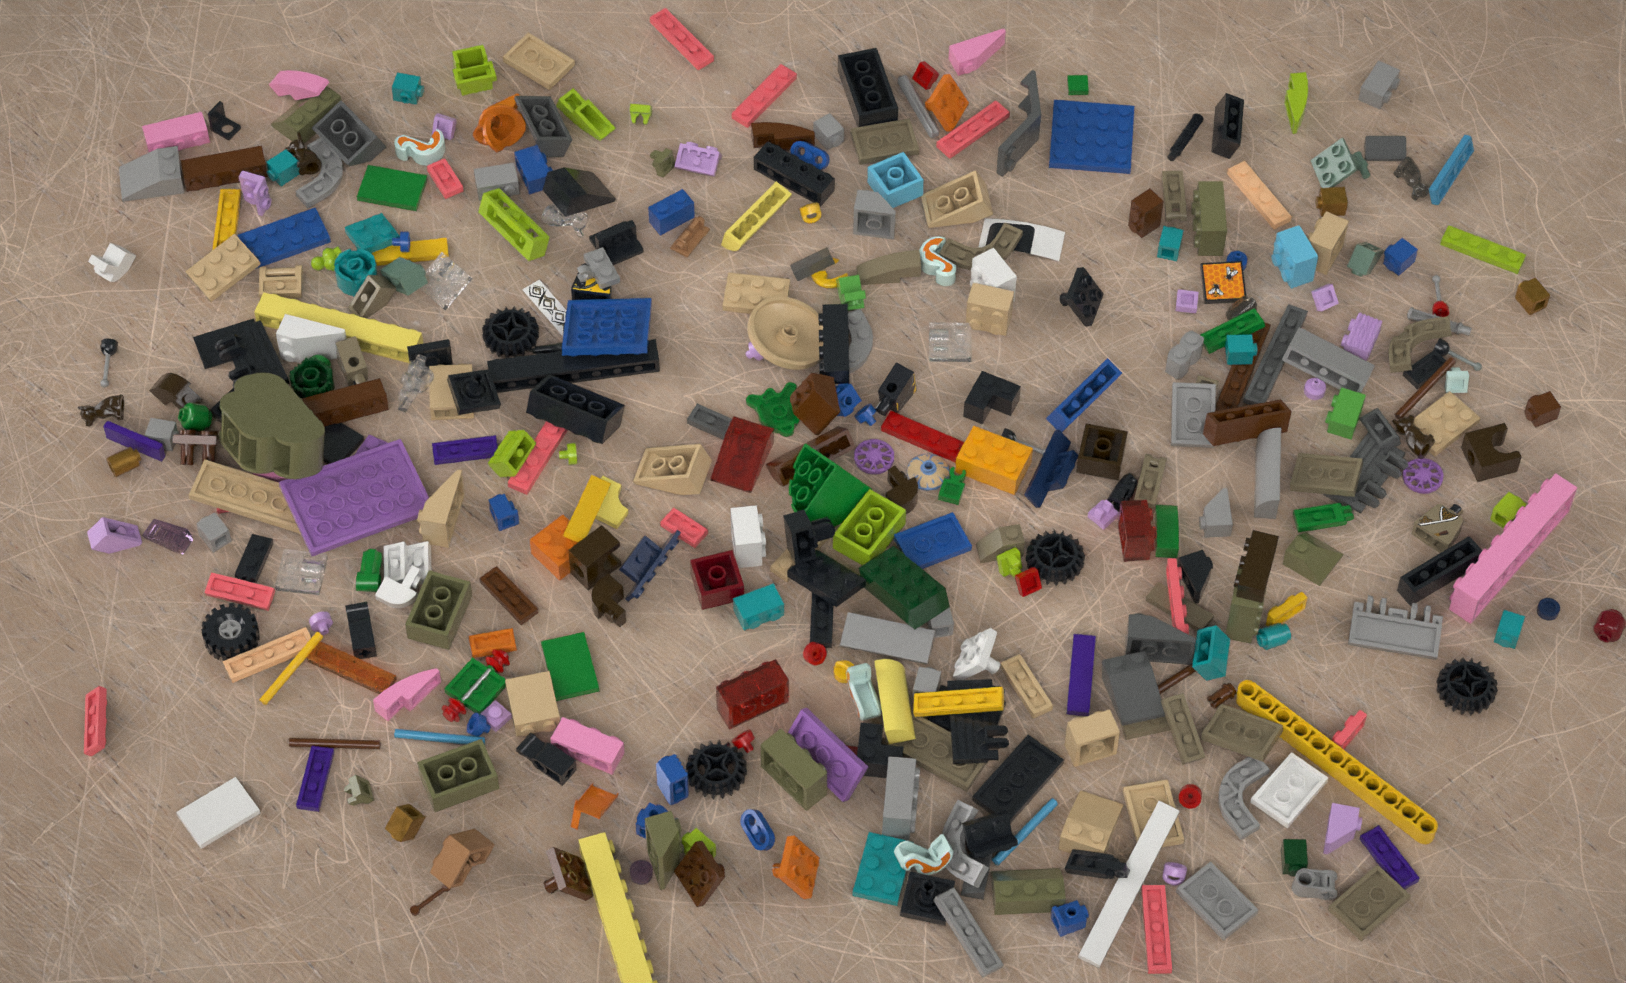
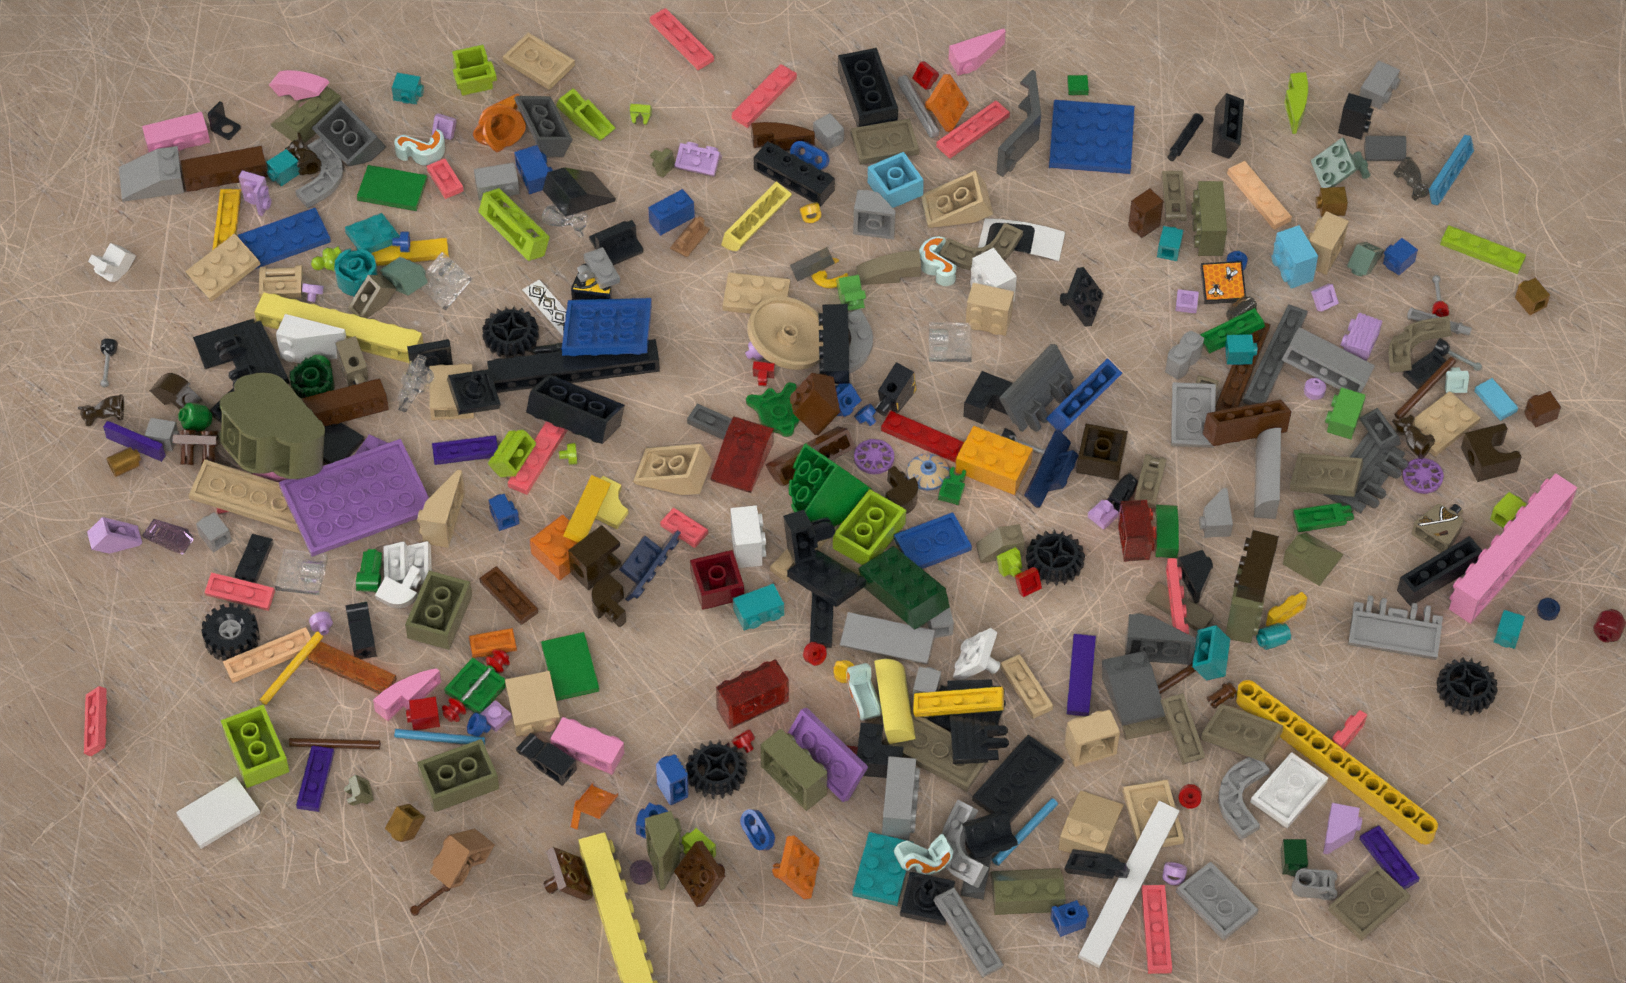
(255, 746): none -> lime brick
(312, 290): none -> lavender tile
(423, 713): none -> red brick
(763, 372): none -> red tile
(1033, 389): none -> dark grey hinge
(1355, 116): none -> black brick
(1496, 399): none -> medium azure tile

